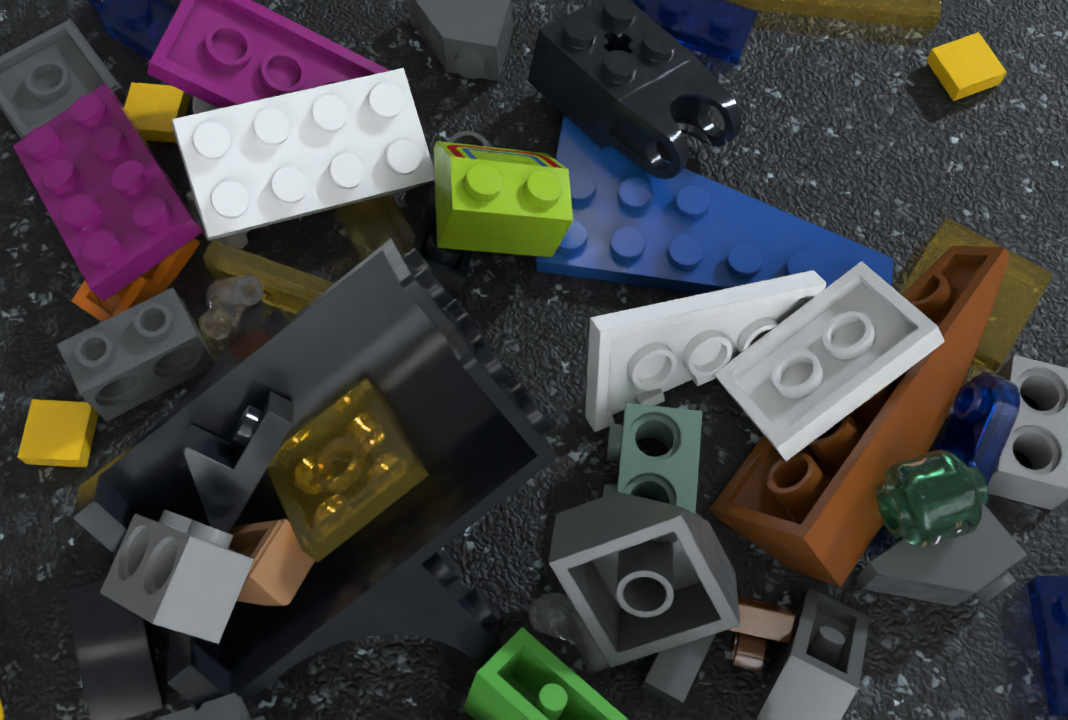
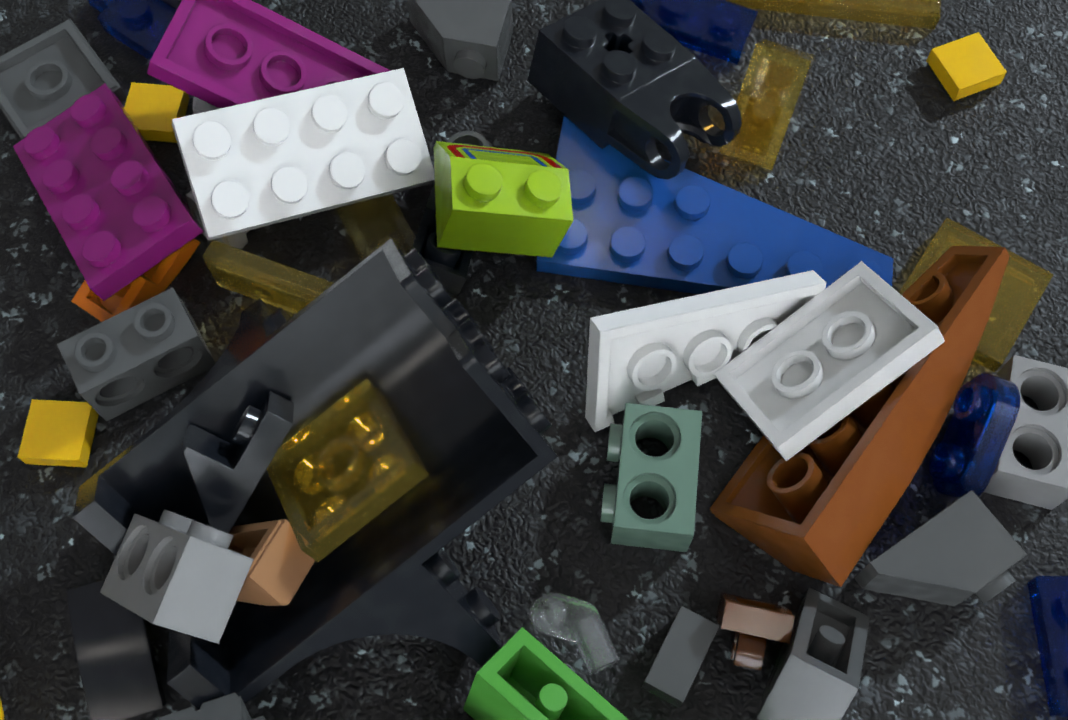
(226, 302): clear arm -> none
(643, 575): dark grey slope -> none
(768, 102): none -> clear yellow slope
(931, 498): clear green head -> none

